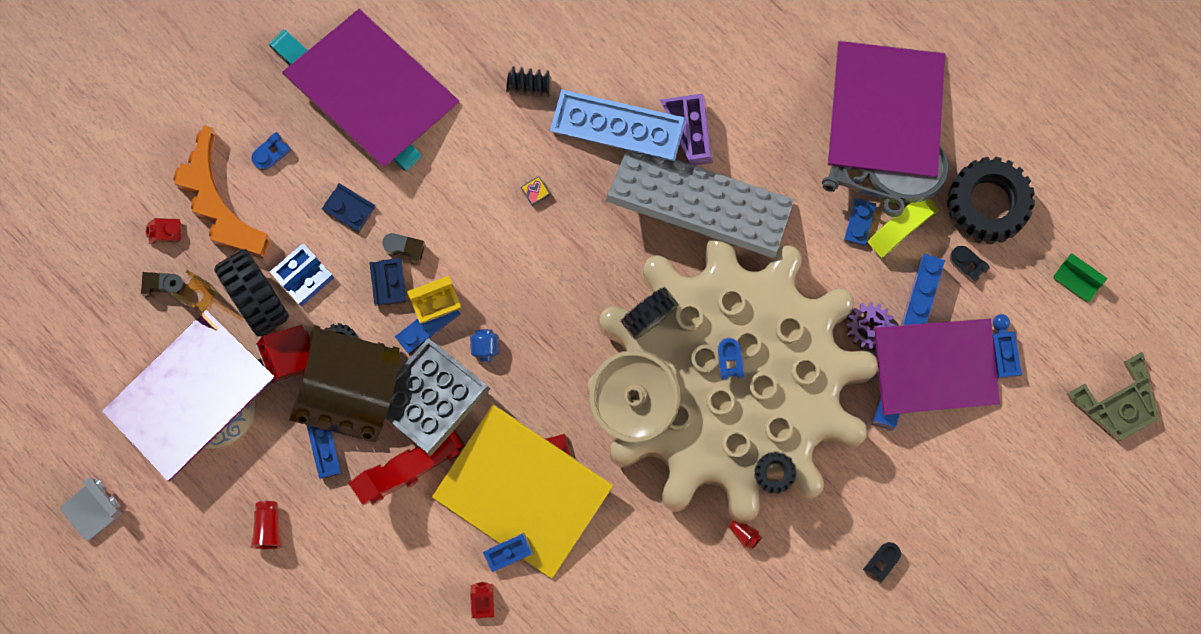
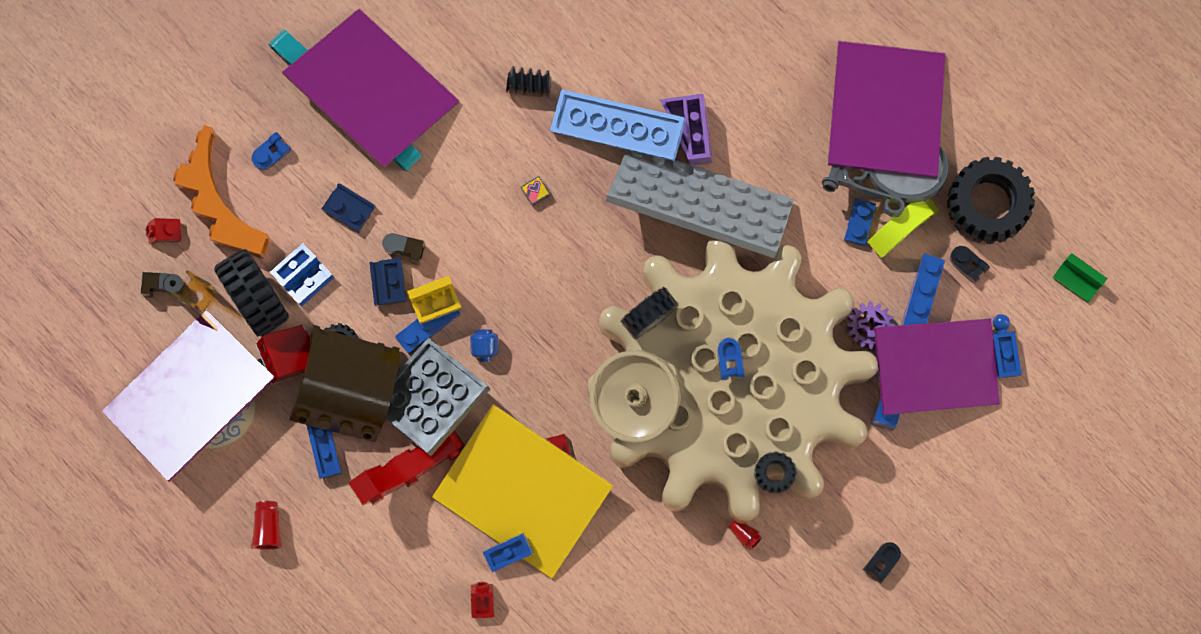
(91, 509): light grey bracket -> none
(1125, 410): olive wing -> none

